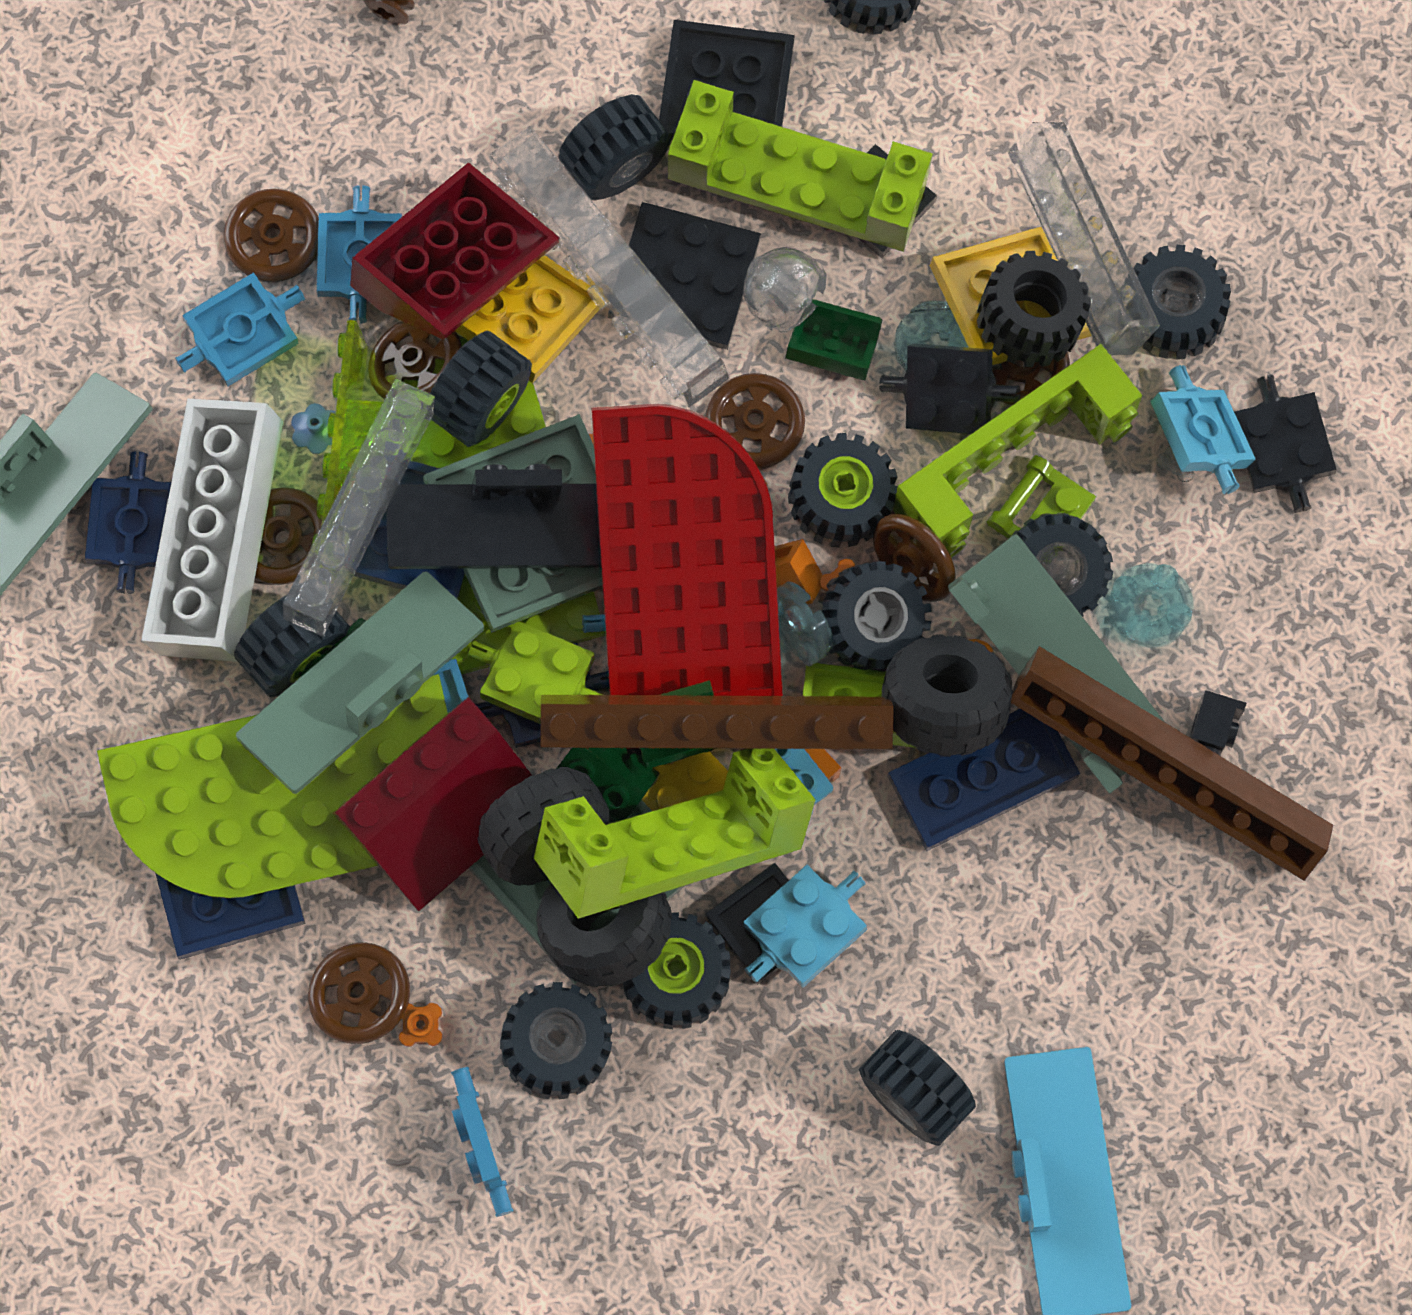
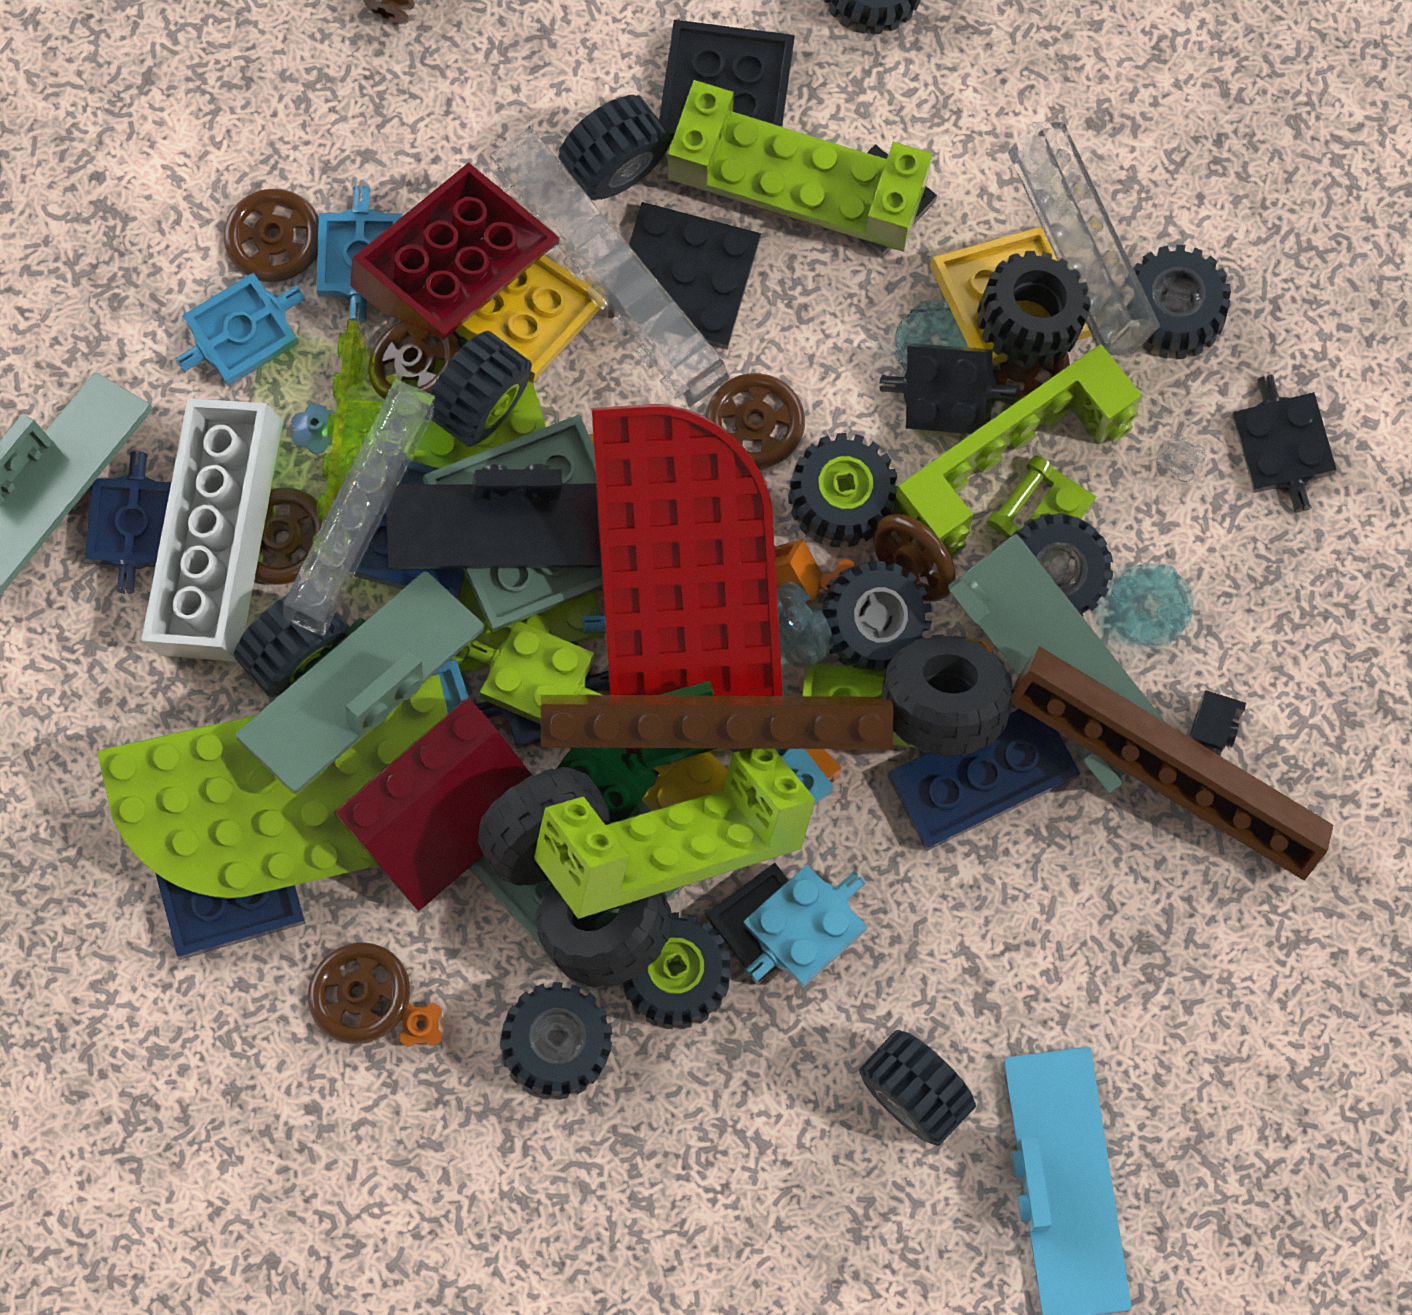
(481, 1159): dark azure plate -> none
(782, 287): clear cylinder -> none
(836, 340): dark green bracket -> none
(1202, 430): medium azure plate -> none

